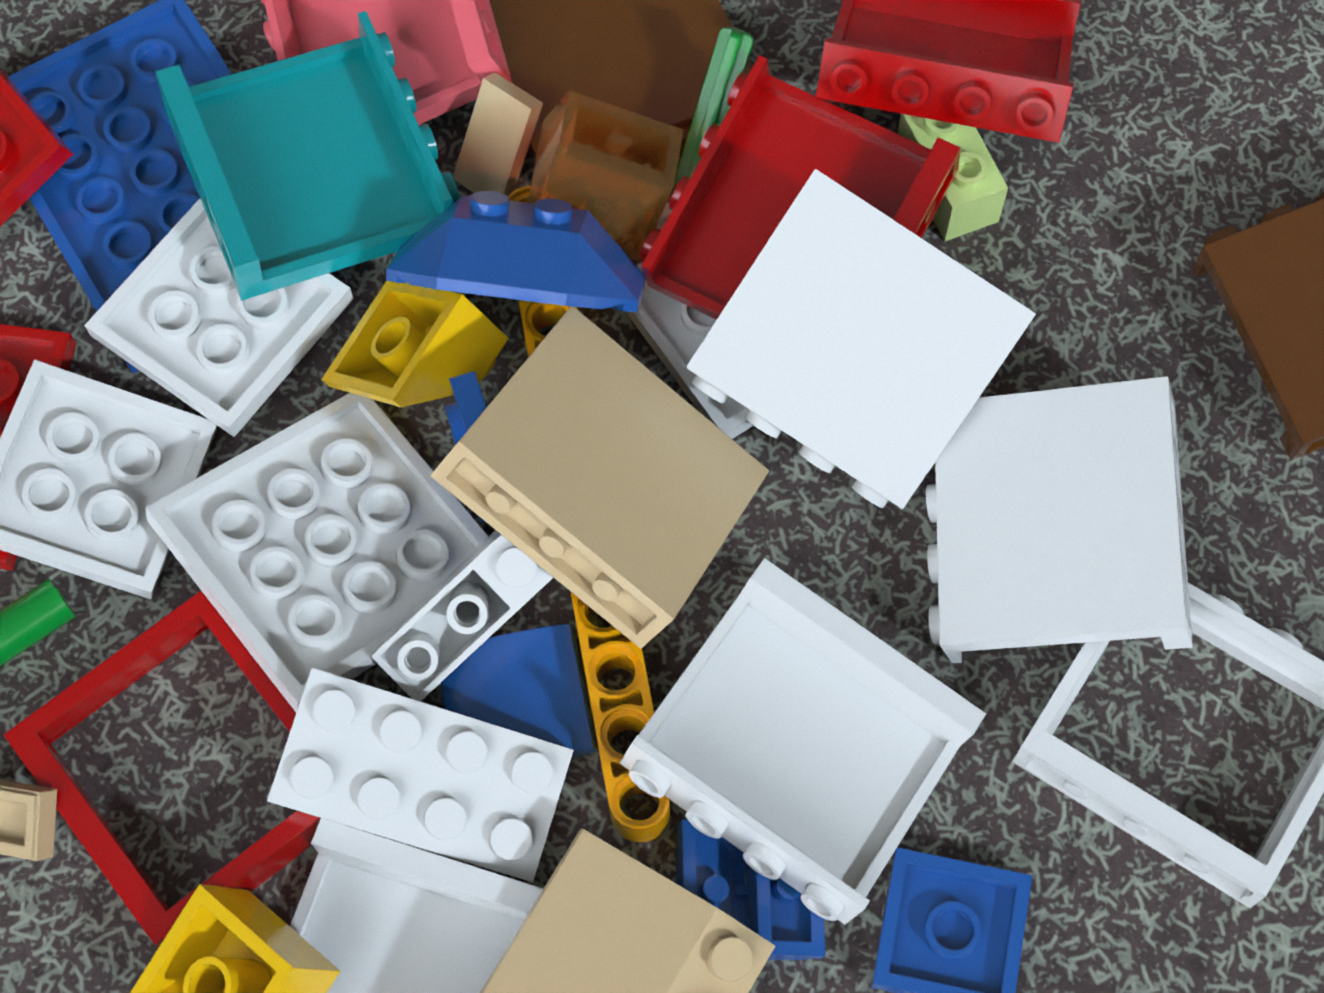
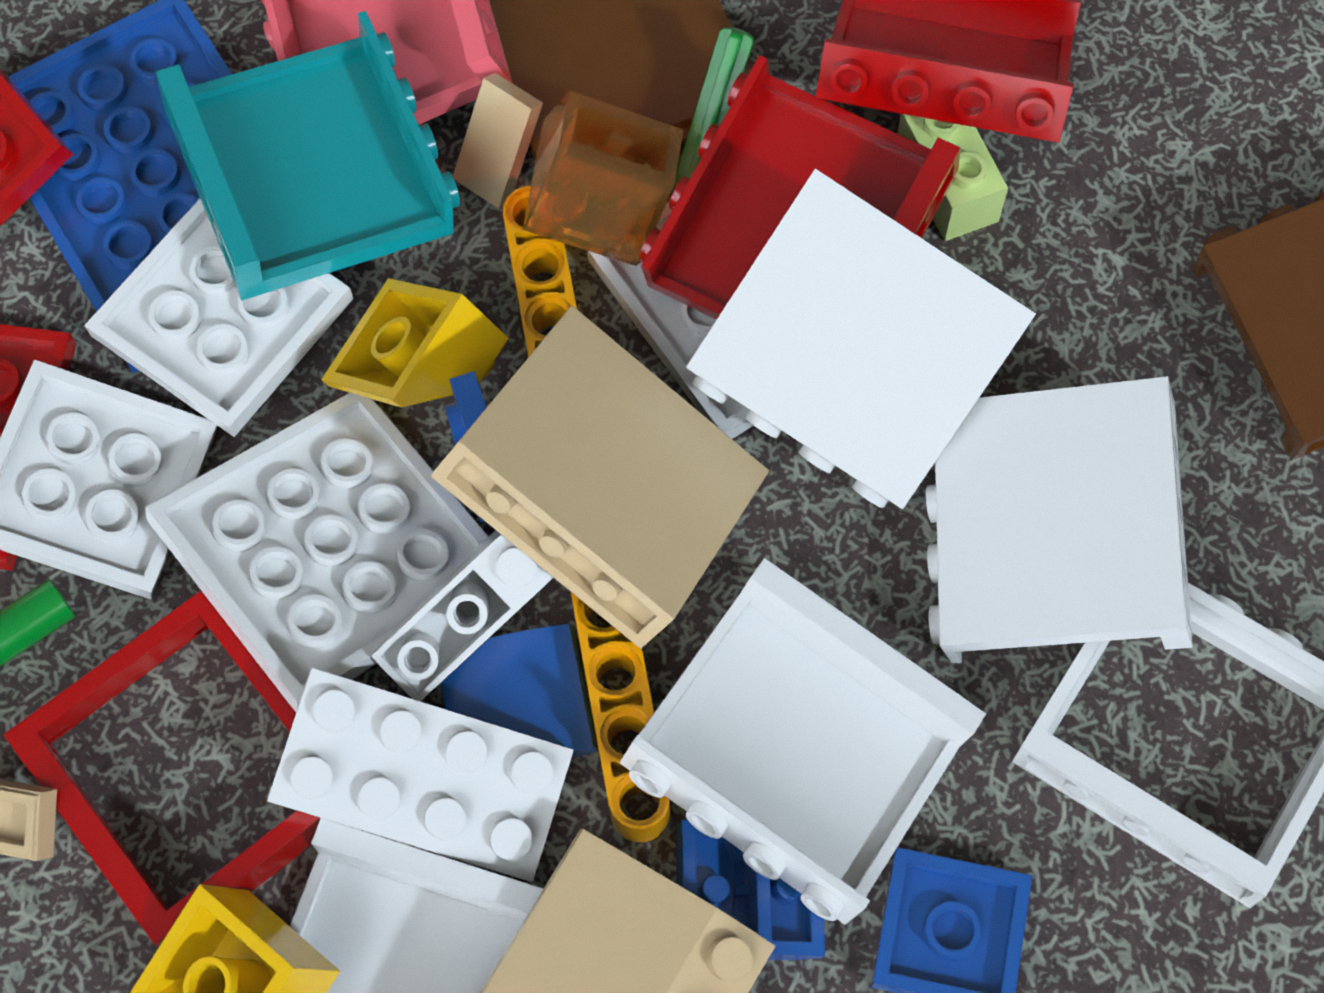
(520, 254): blue wedge -> none

